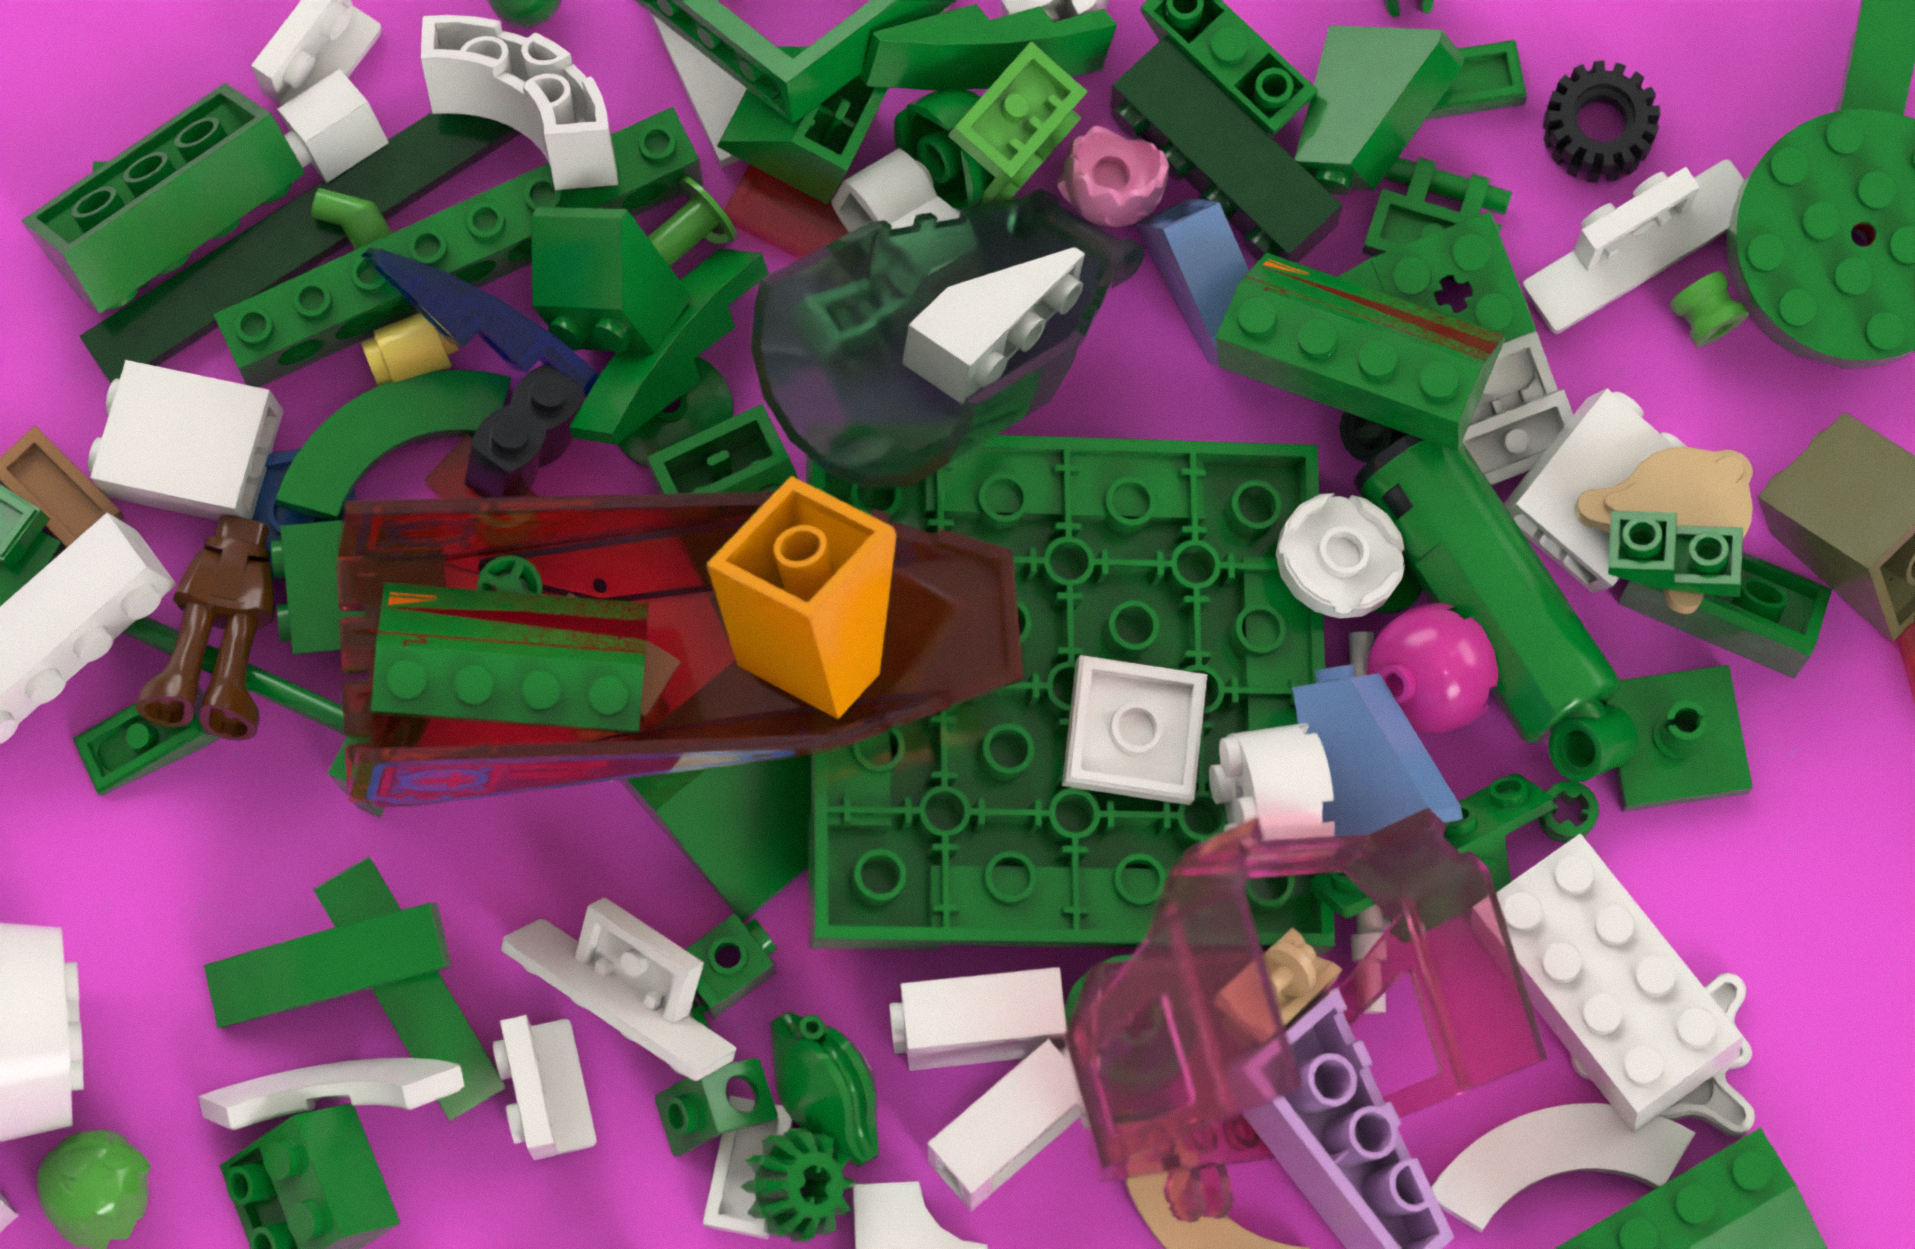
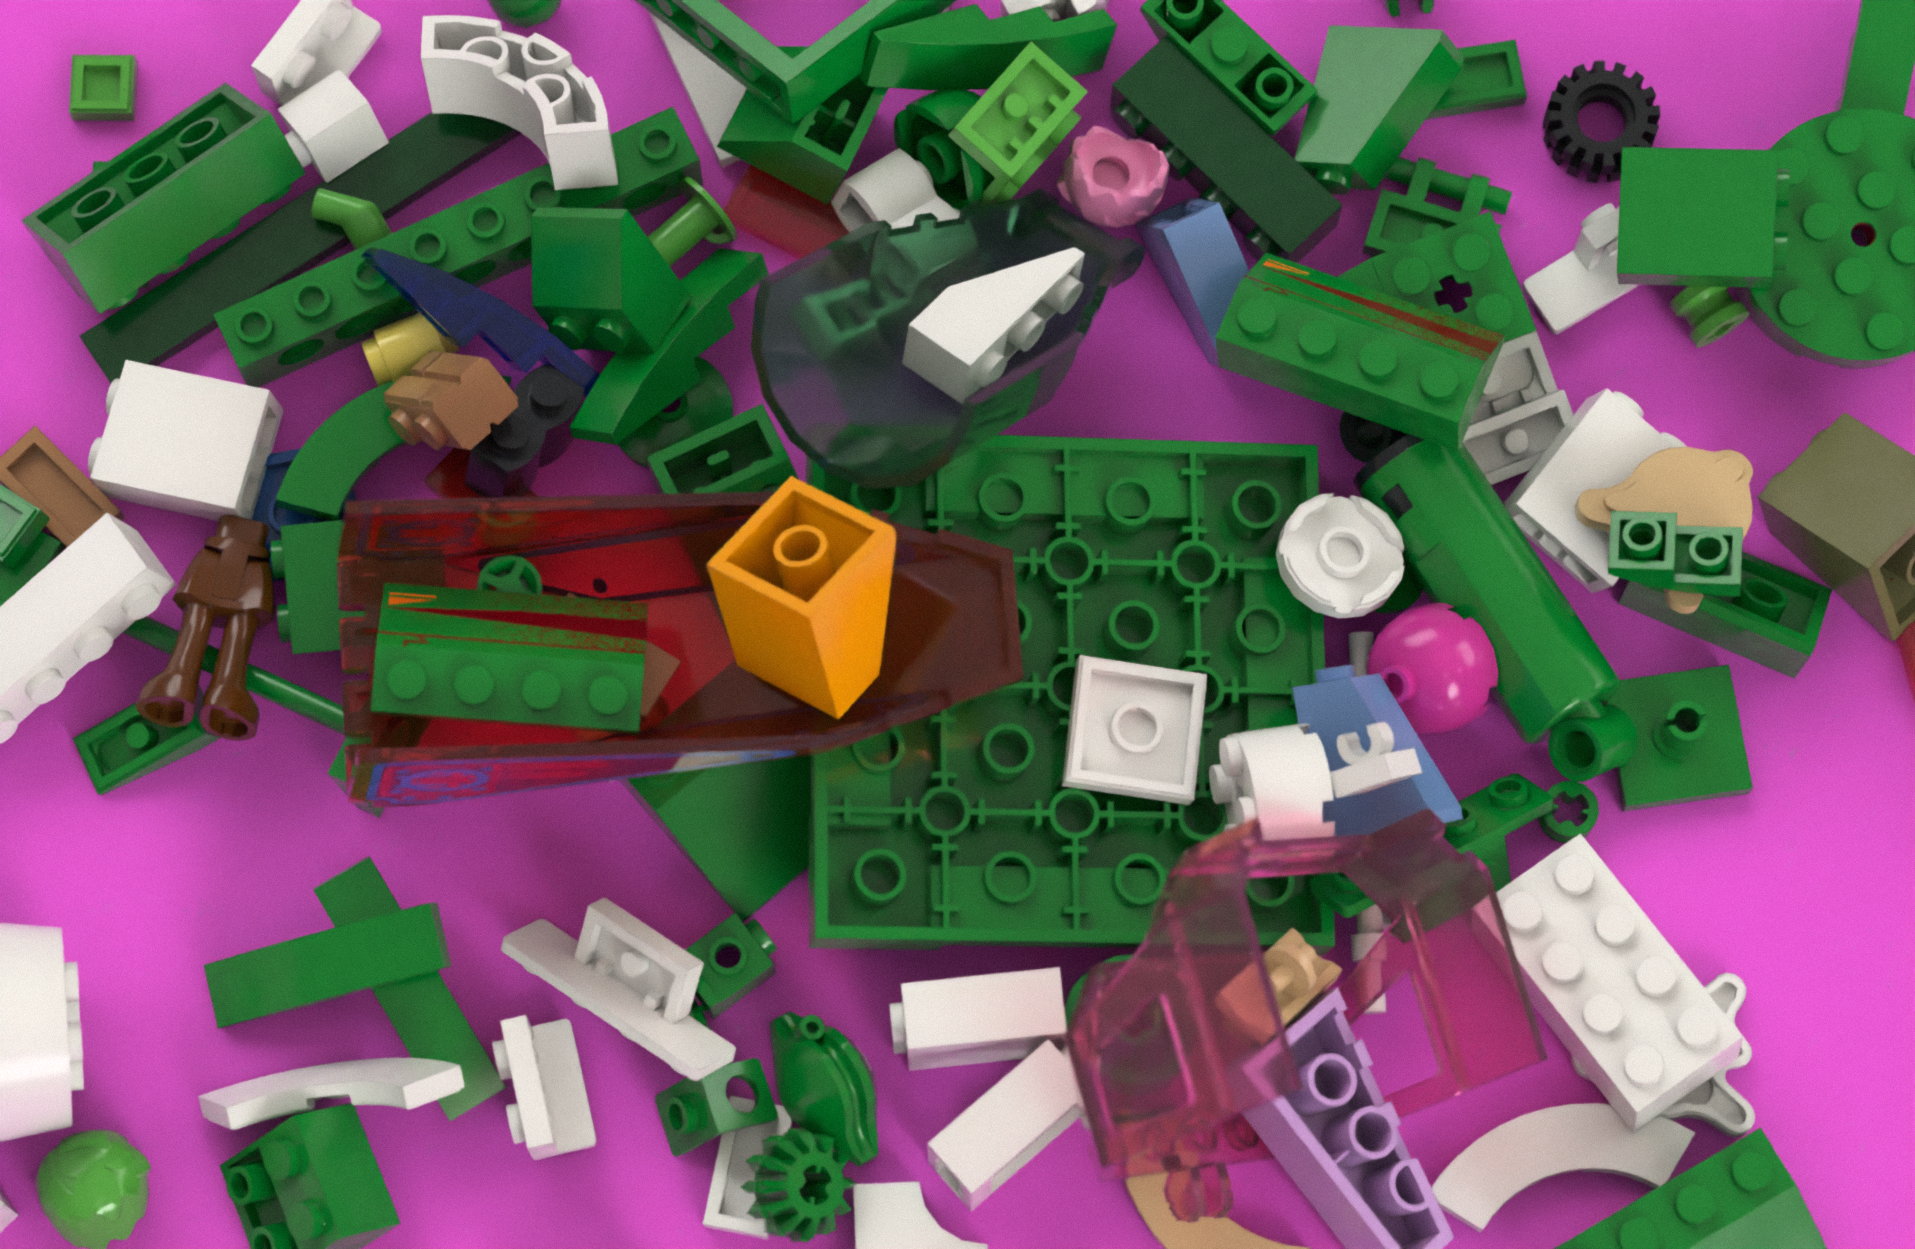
(103, 87): none -> bright green tile
(449, 401): none -> medium nougat brick
(1372, 768): none -> white tile
(1701, 217): none -> green brick

